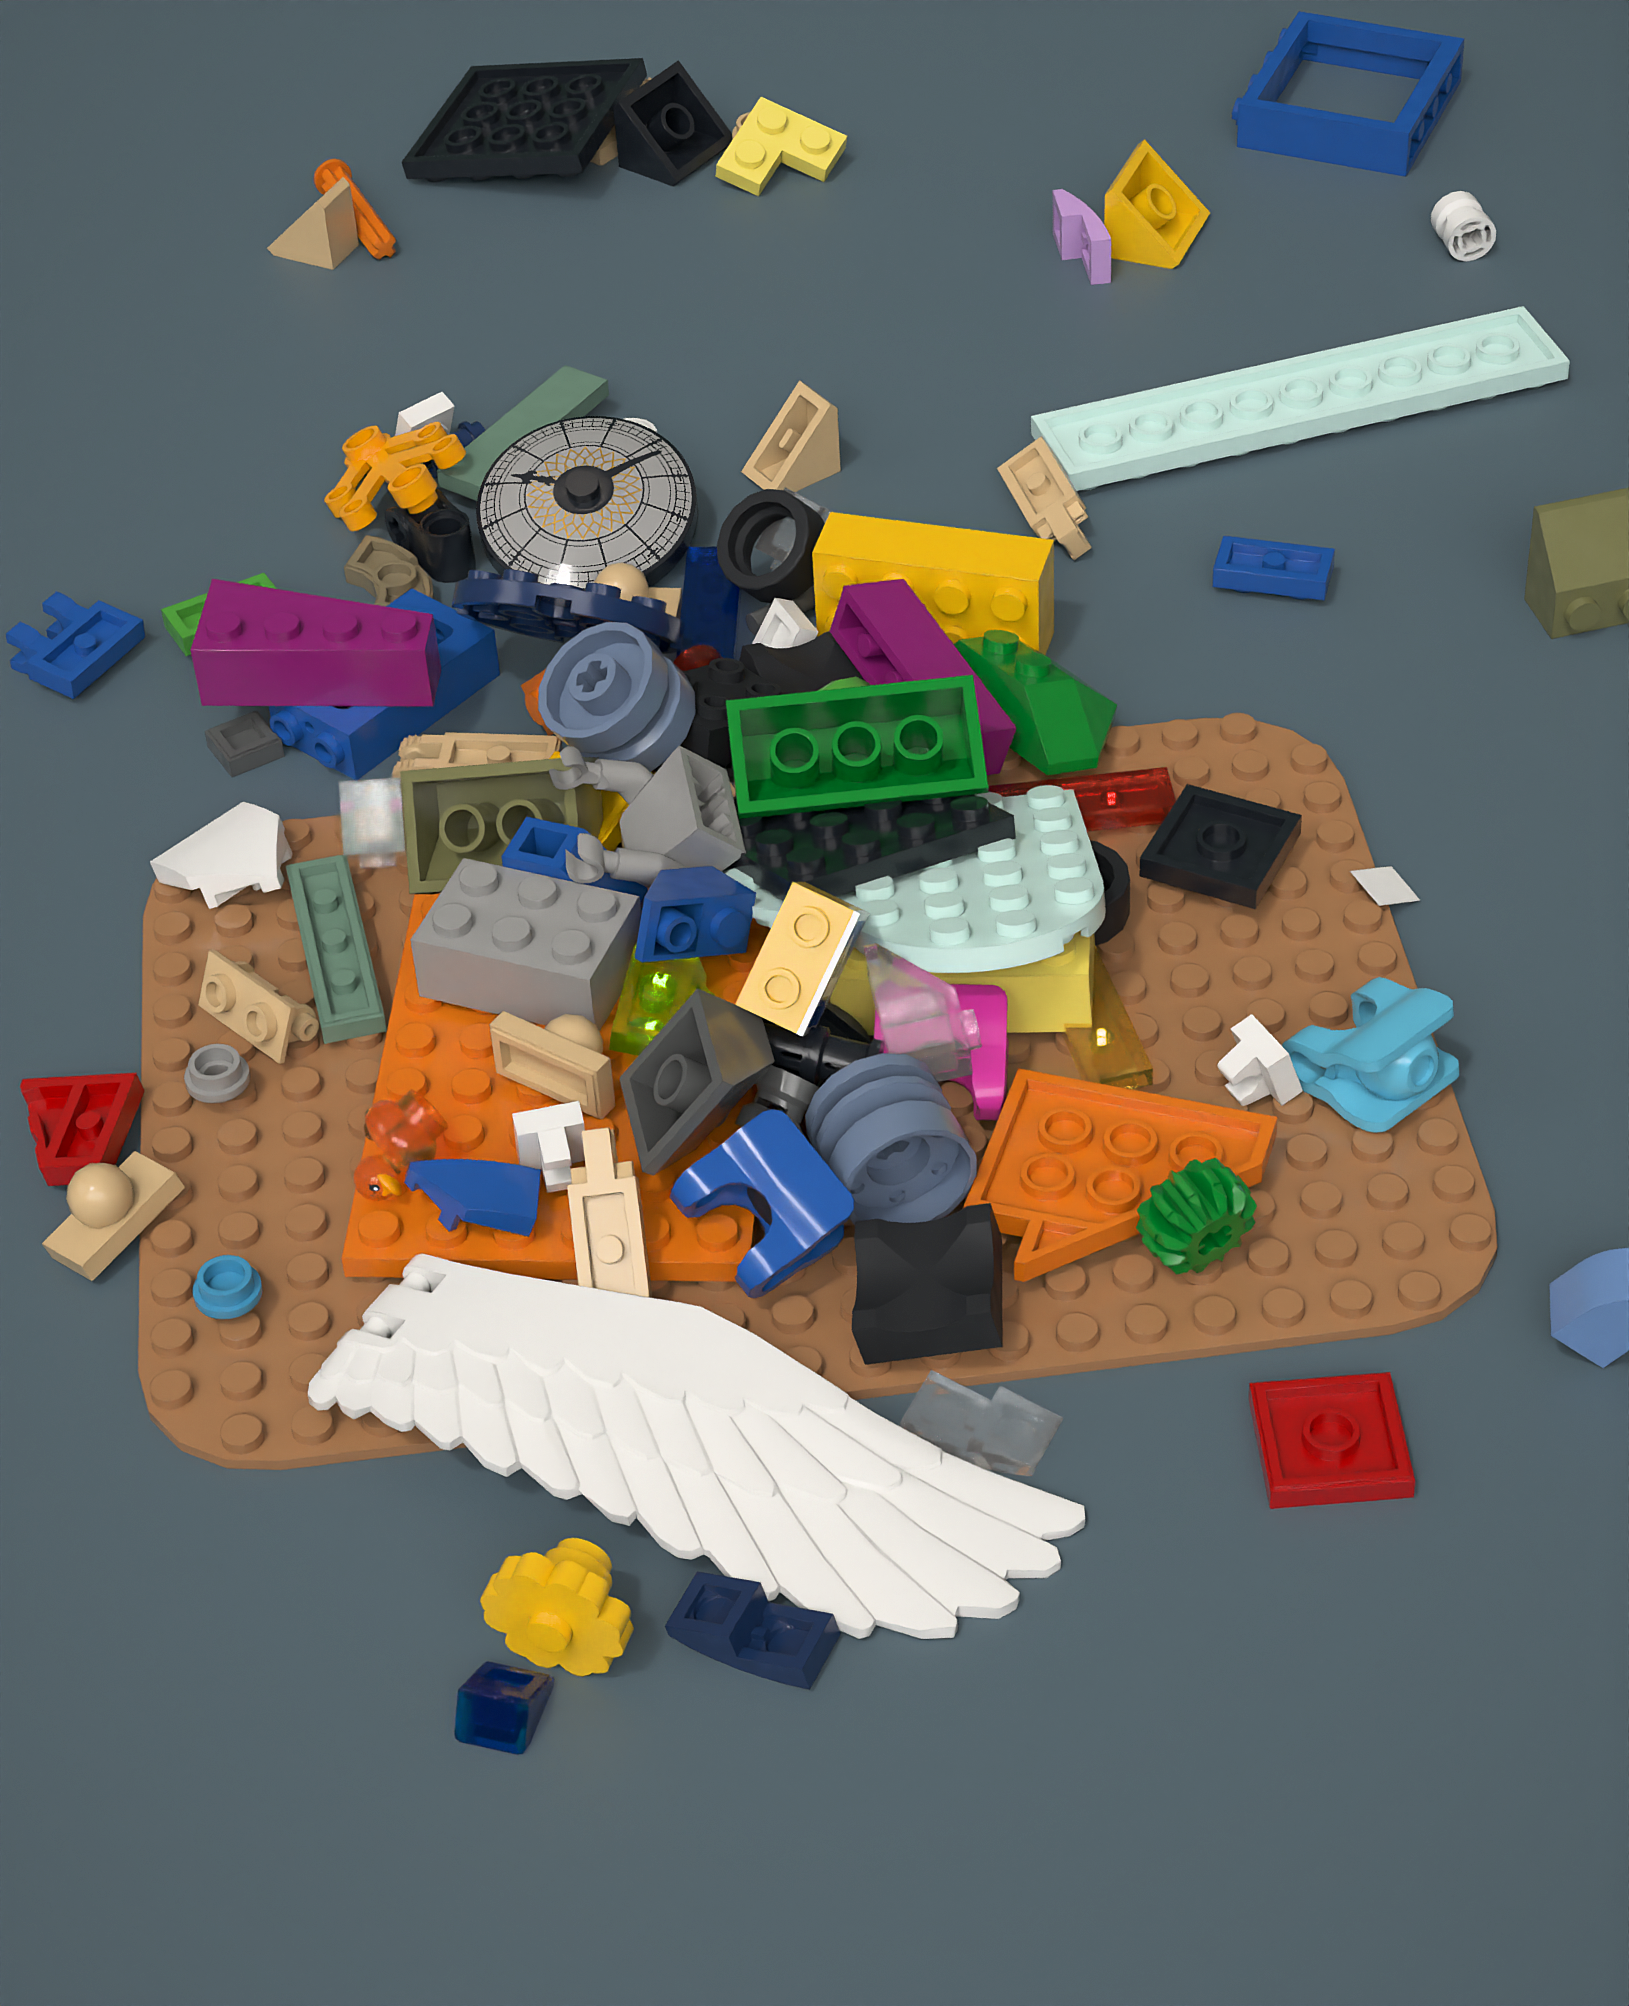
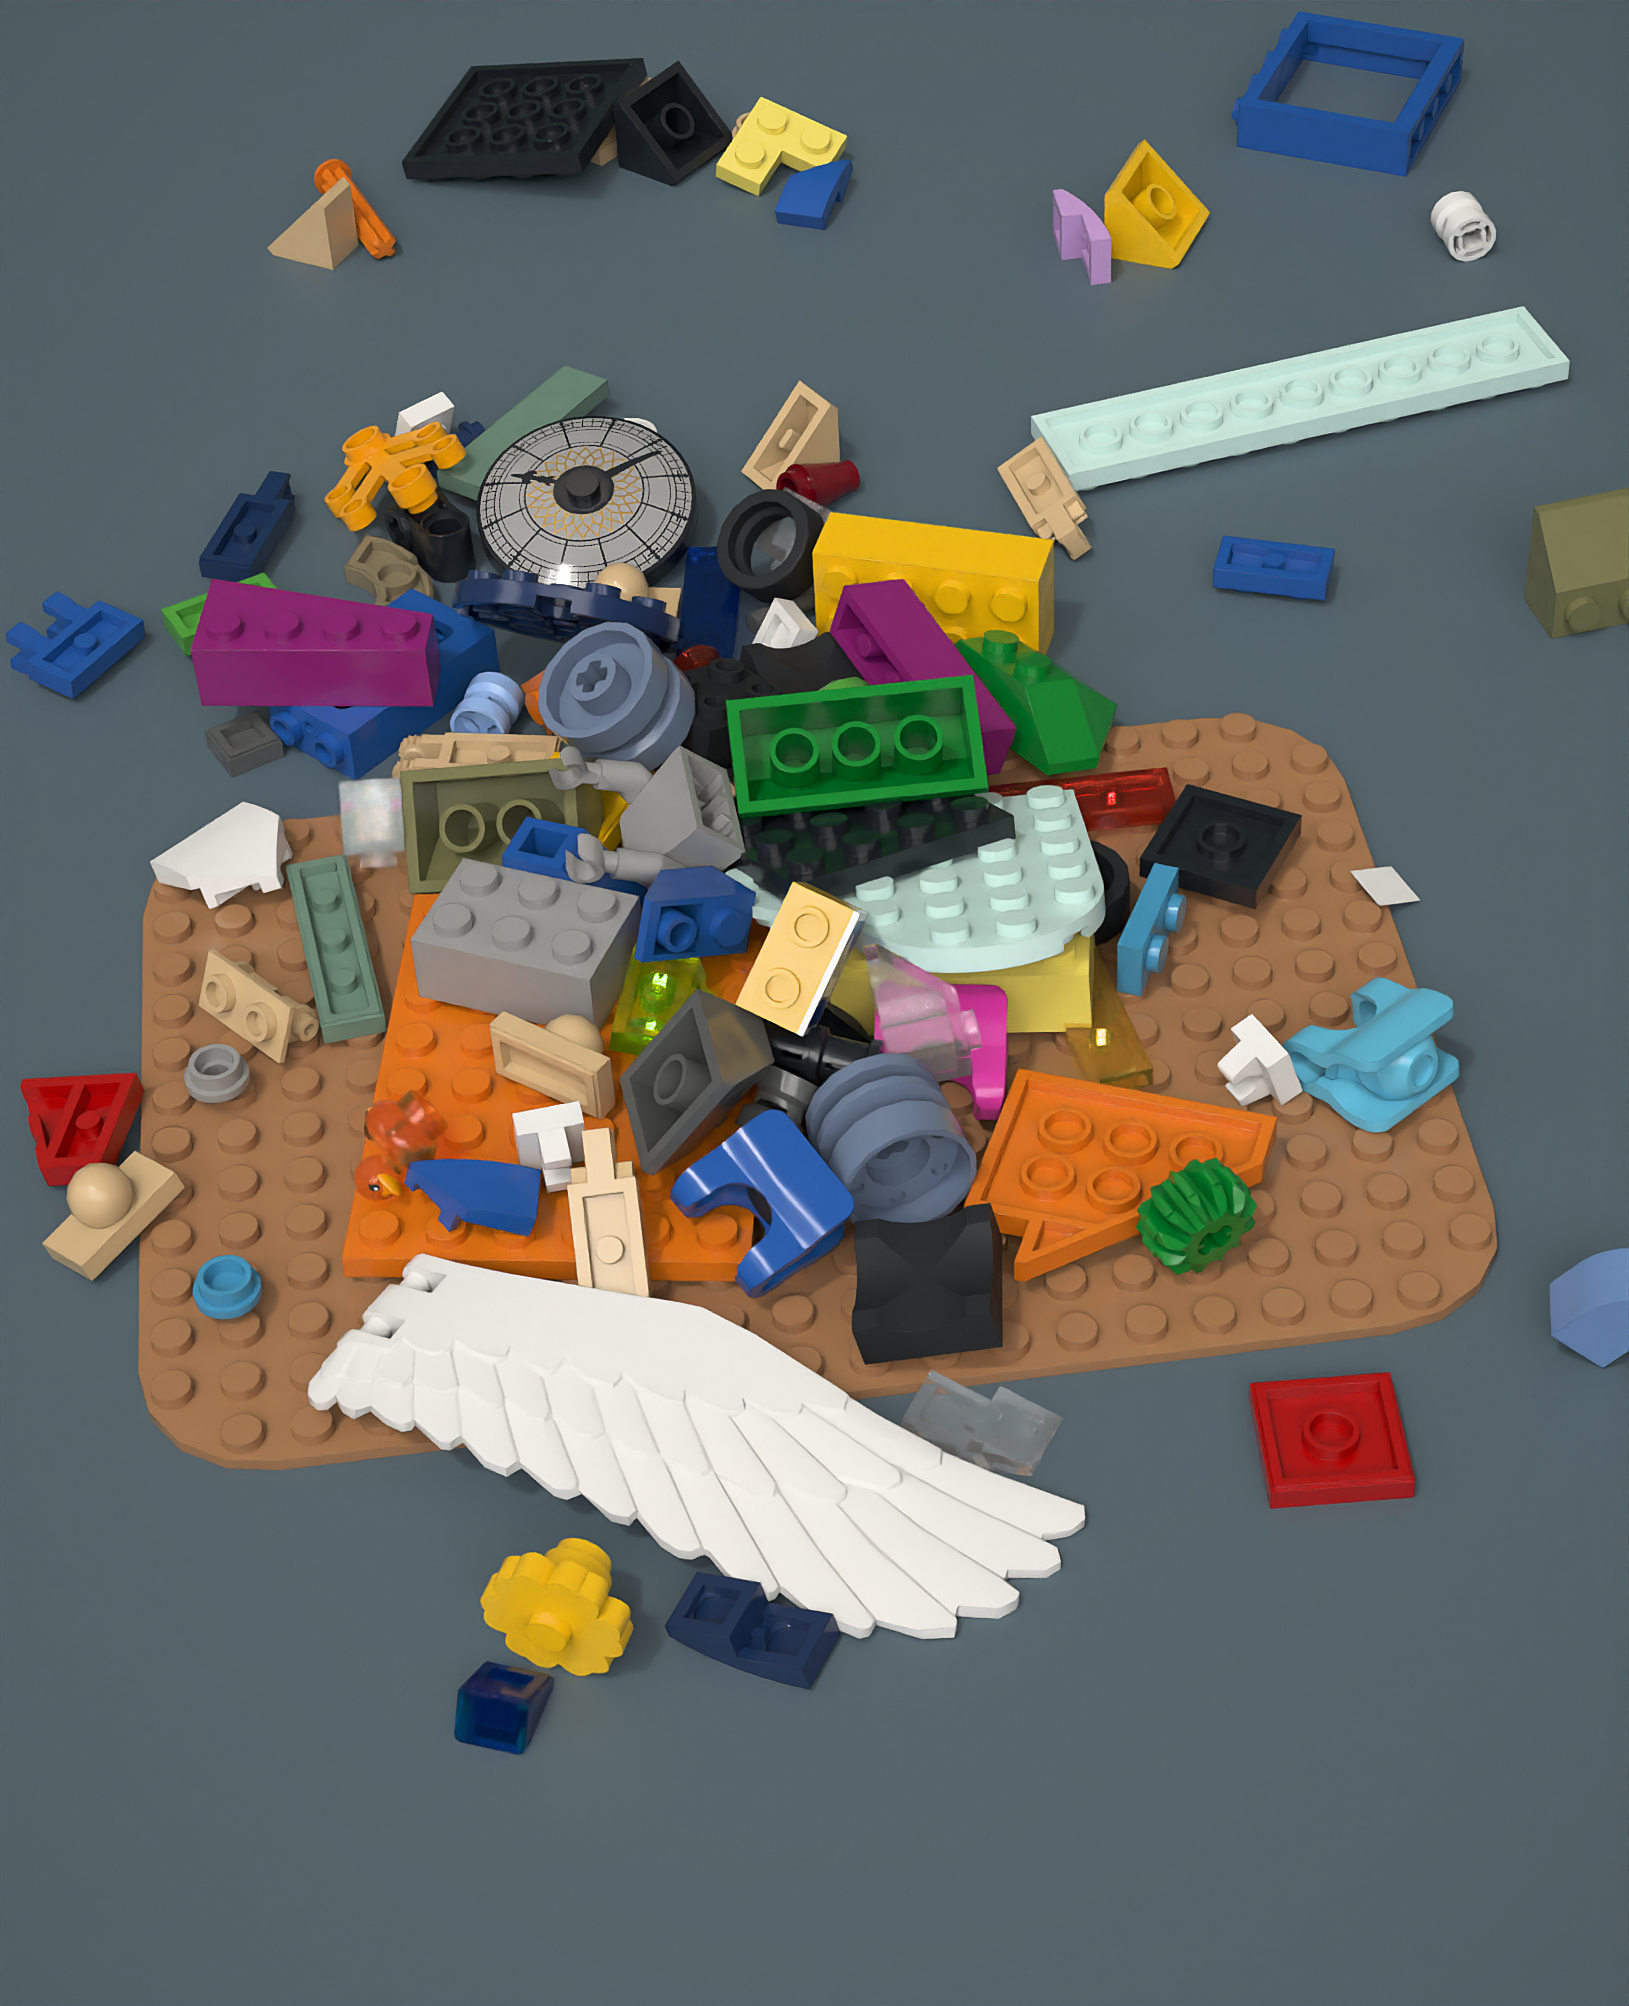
(250, 531): none -> dark blue hinge
(488, 705): none -> light blue wheel
(812, 193): none -> blue slope
(821, 481): none -> dark red cone
(1145, 936): none -> dark azure plate

